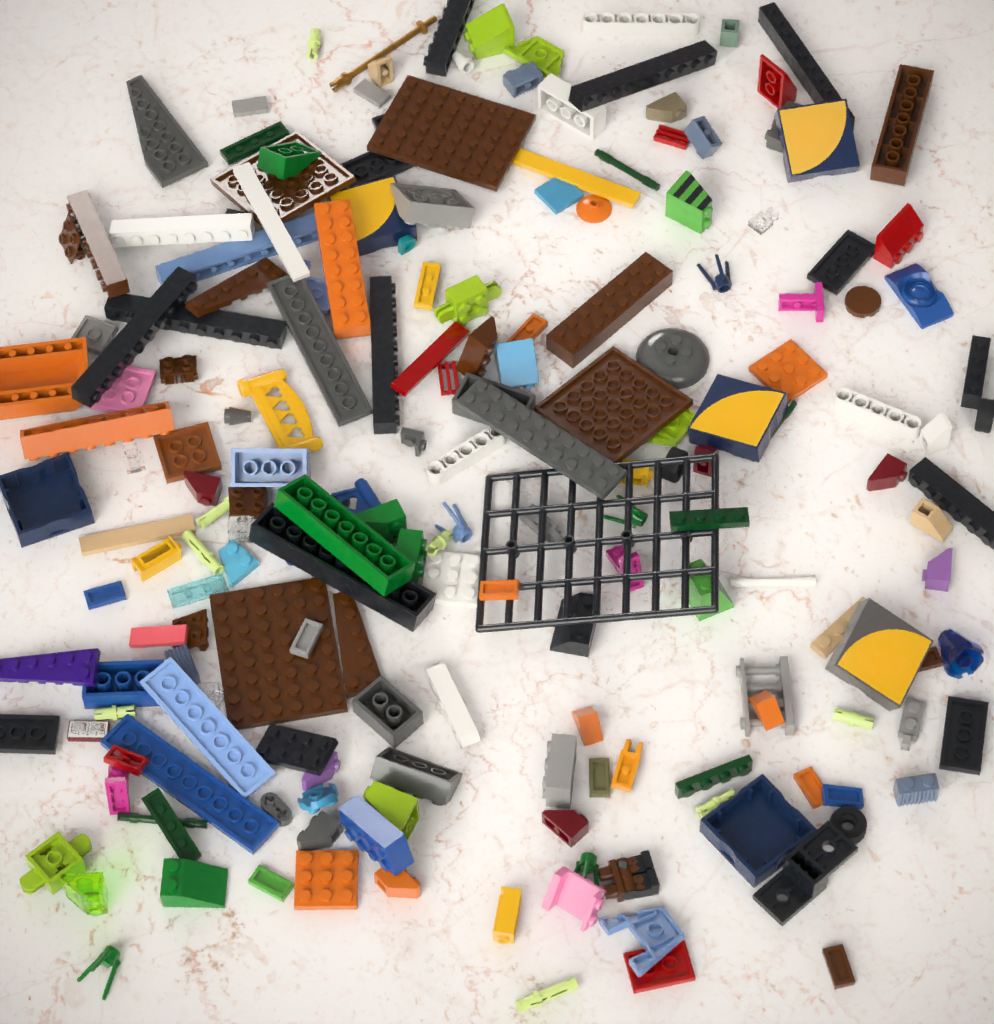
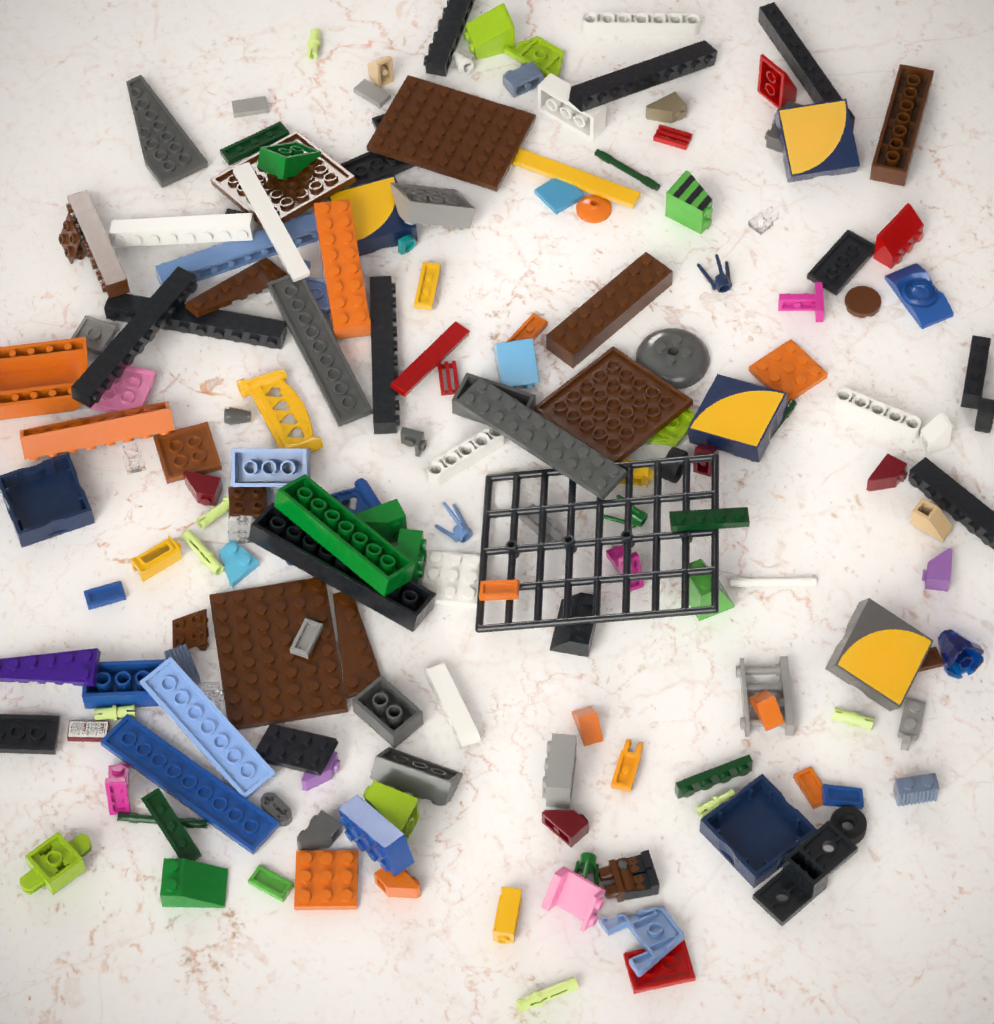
(87, 892): clear neon green slope -> none
(107, 958): green plant -> none
(124, 763): red tile -> none
(136, 535): tan tile -> none
(158, 636): coral tile -> none
(177, 366): reddish brown hinge -> none
(197, 590): clear light blue tile -> none
(318, 797): dark azure plate -> none
(346, 78): pearl gold bar -> none
(439, 543): yellowish green pin -> none
(467, 300): lime brick -> none
(478, 349): reddish brown slope -> none
(599, 777): olive tile -> none
(702, 137): sand blue brick -> none
(729, 32): sand green slope -> none
(830, 638): tan plate -> none
(838, 966): reddish brown tile -> none
(963, 735): black plate -> none

